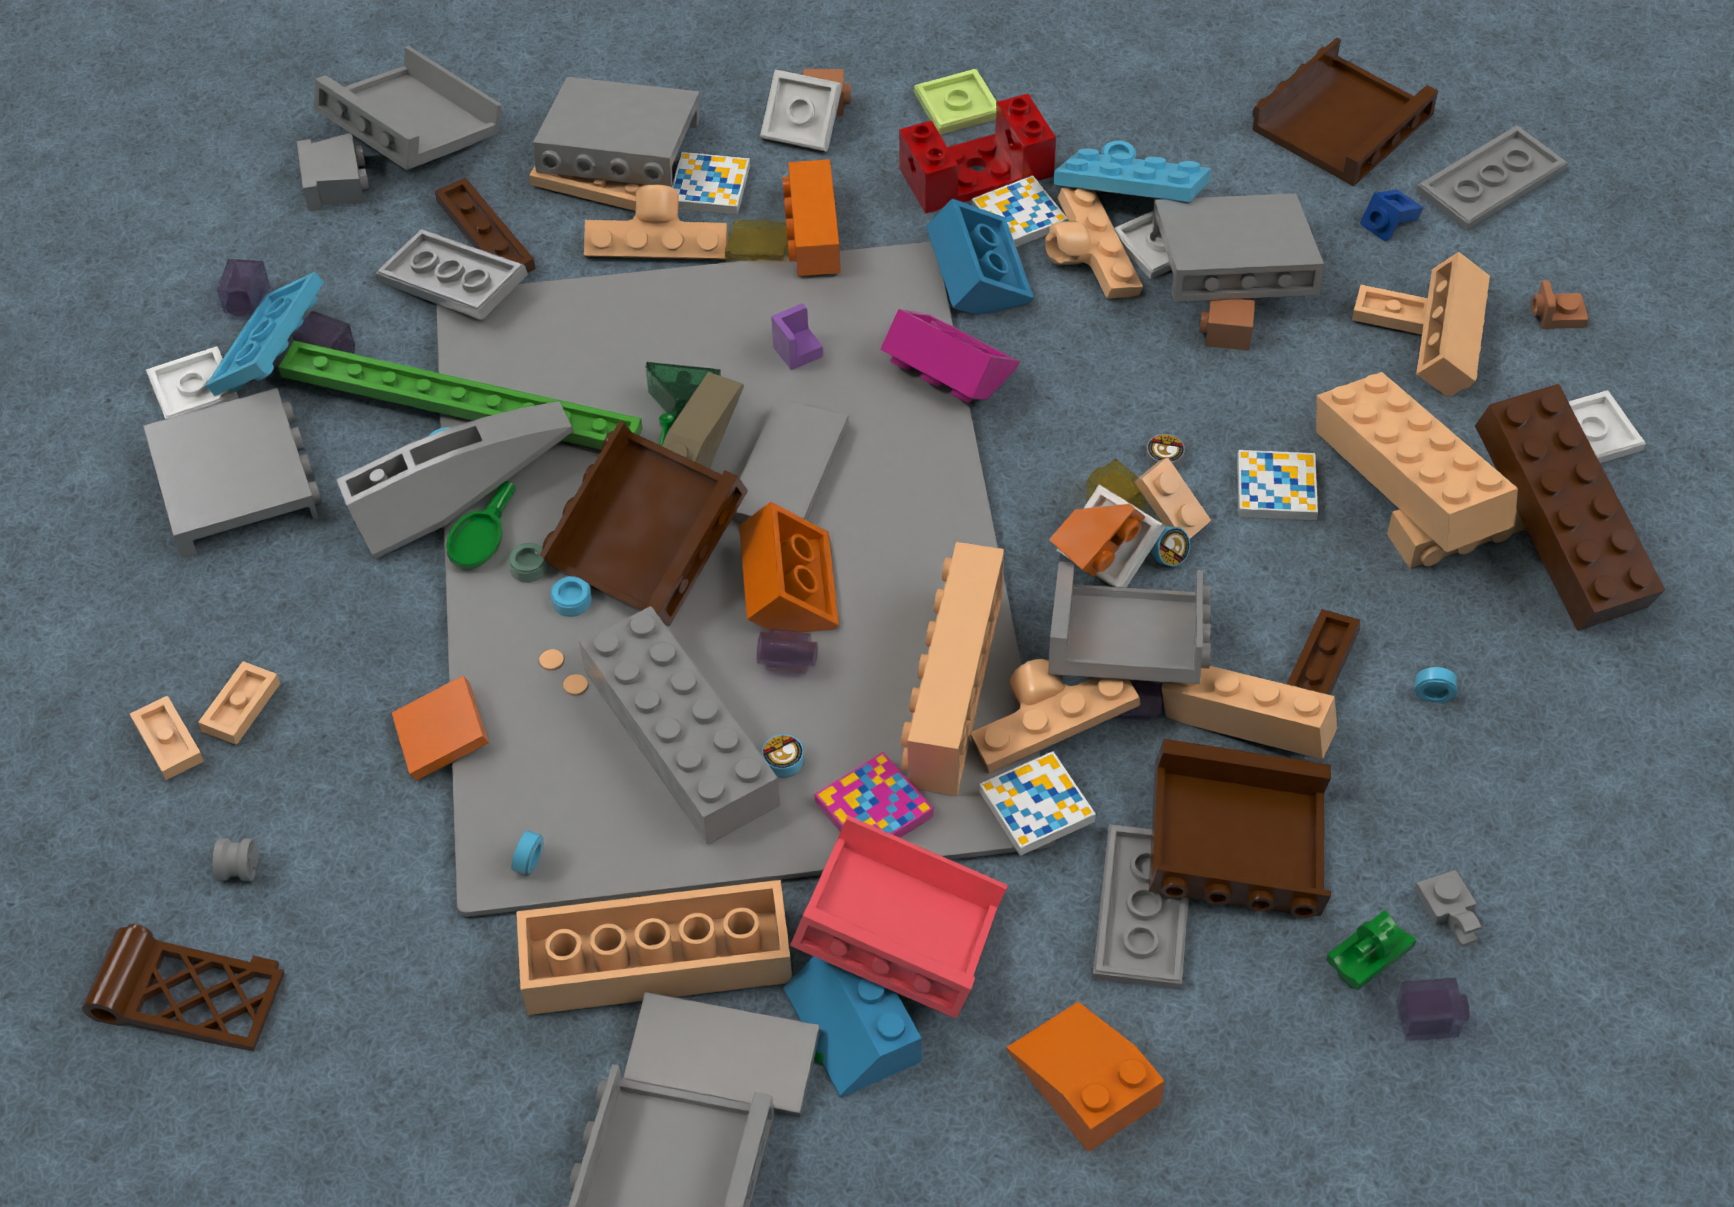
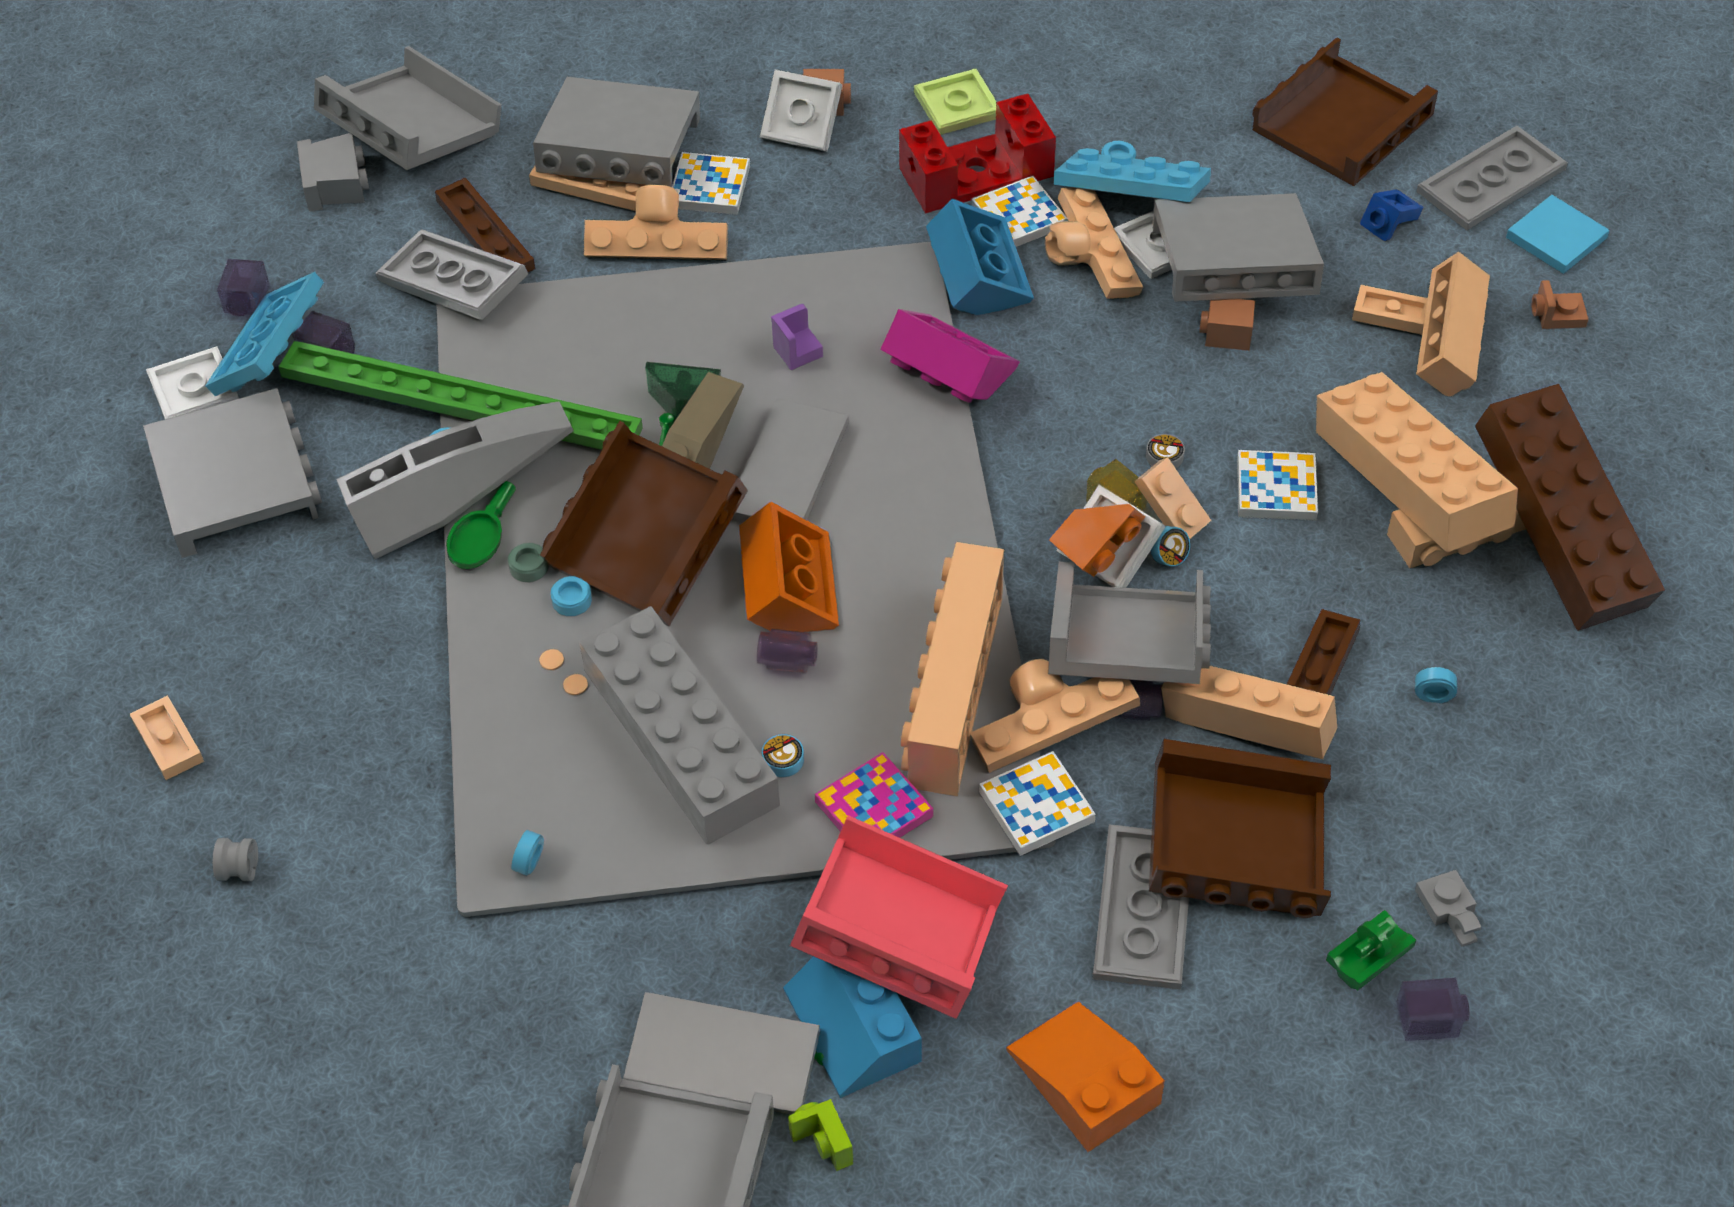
(134, 962): reddish brown piece -> none
(239, 703): light nougat plate -> none
(439, 728): orange tile -> none
(653, 945): light nougat brick -> none
(757, 240): clear yellow piece -> none
(811, 218): orange brick -> none
(827, 1130): none -> lime bracket
(1557, 234): none -> medium azure tile
(1606, 426): white tile -> none

